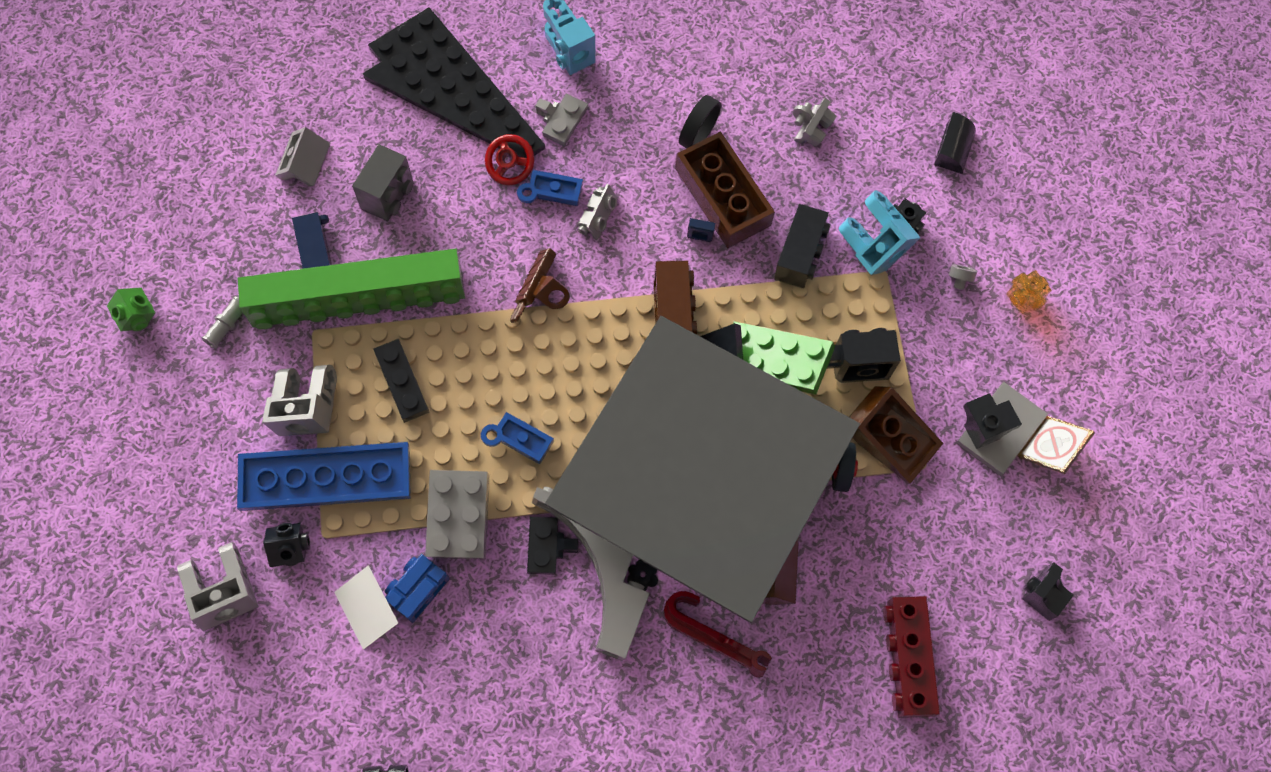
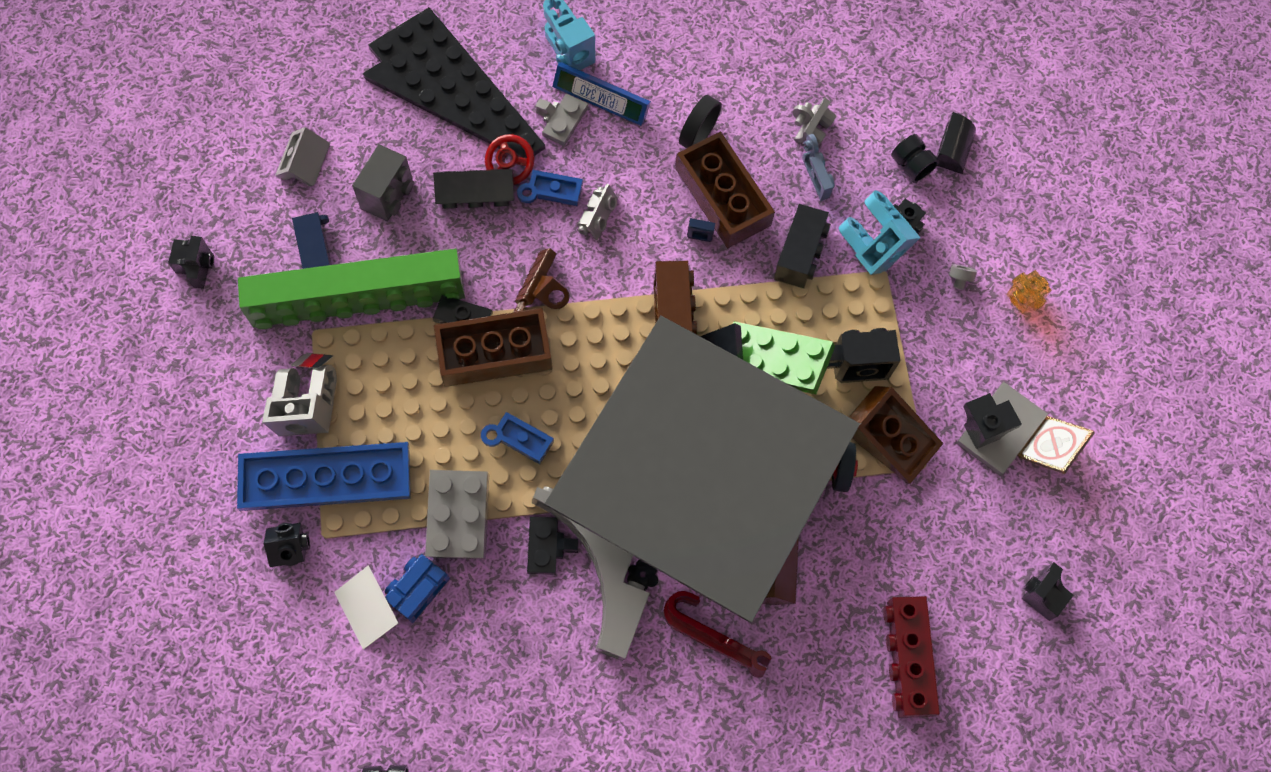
(131, 309): bright green brick -> none
(192, 259): none -> black brick
(222, 600): light grey brick -> none
(223, 323): light grey pin -> none
(312, 360): none -> sticker
(401, 380): black plate -> none
(457, 310): none -> black plate
(474, 187): none -> black brick
(492, 347): none -> reddish brown brick
(601, 93): none -> tile
(815, 165): none -> sand blue hinge
(913, 155): none -> black wheel

